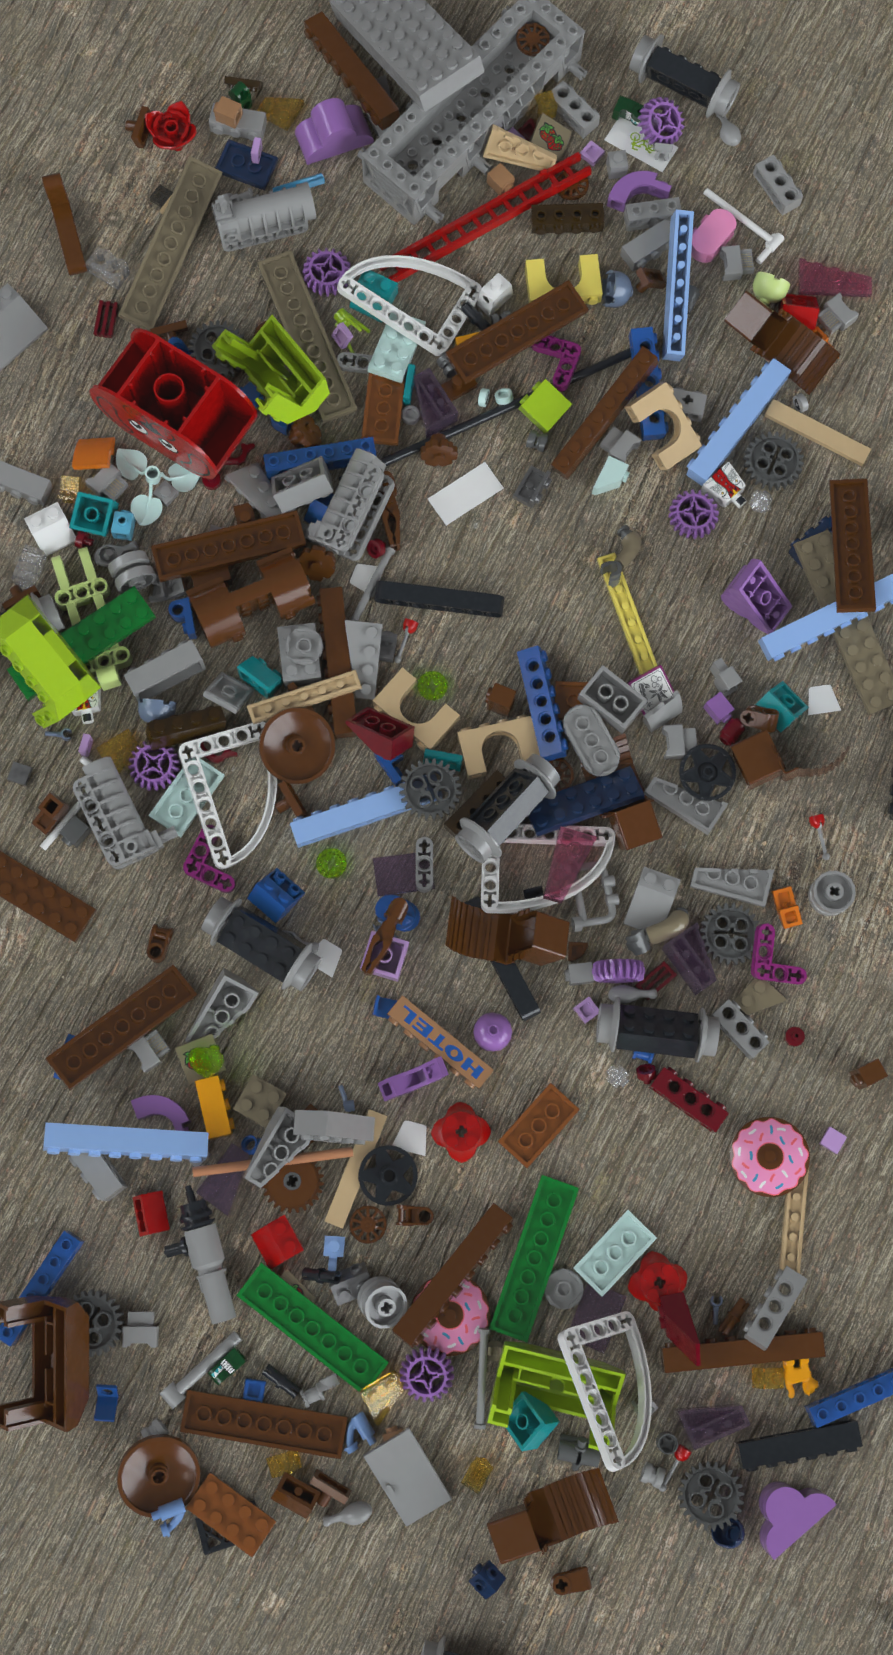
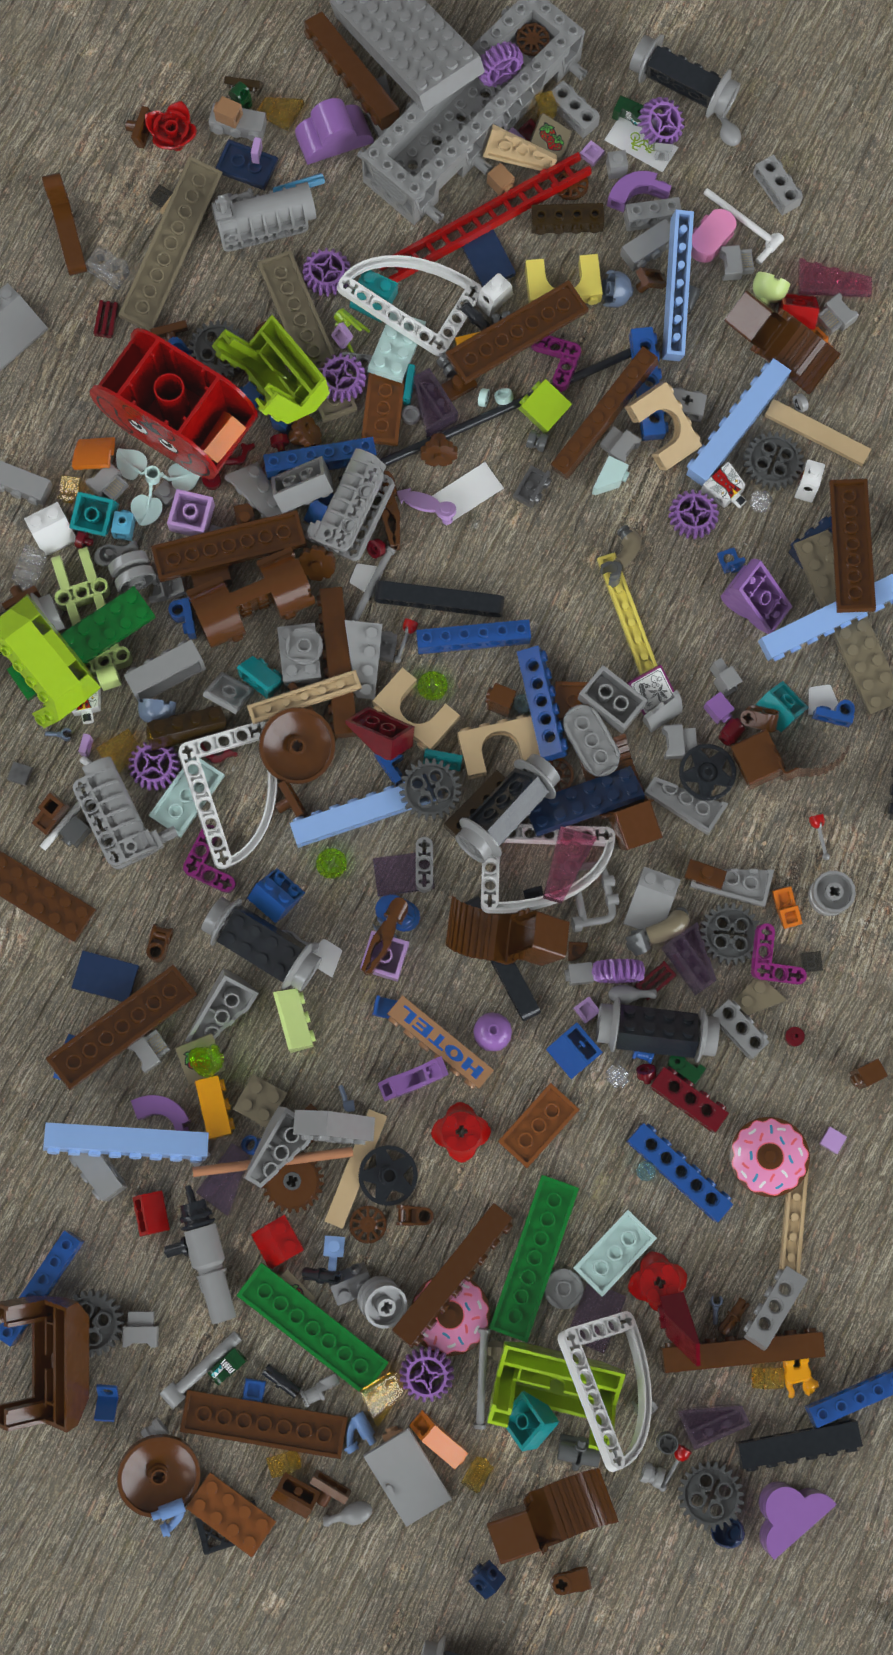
(105, 976): none -> dark blue tile
(190, 513): none -> lavender brick
(222, 436): none -> orange slope
(279, 441): none -> dark red tile
(294, 1019): none -> yellowish green slope
(354, 384): none -> medium lavender gear
(411, 1138): white sticker -> none
(427, 503): none -> lavender brick
(438, 1440): none -> orange slope
(473, 636): none -> blue brick
(488, 258): none -> dark blue tile
(500, 64): none -> medium lavender gear
(521, 703): none -> clear light blue plate
(574, 1050): none -> blue slope
(646, 1171): none -> clear light blue plate
(686, 1069): none -> dark green leg
(705, 874): none -> reddish brown tile
(722, 1200): none -> blue brick
(732, 566): none -> blue bracket
(810, 477): none -> white torso
(811, 961): none -> clear smoke tile
(836, 717): none -> blue plate

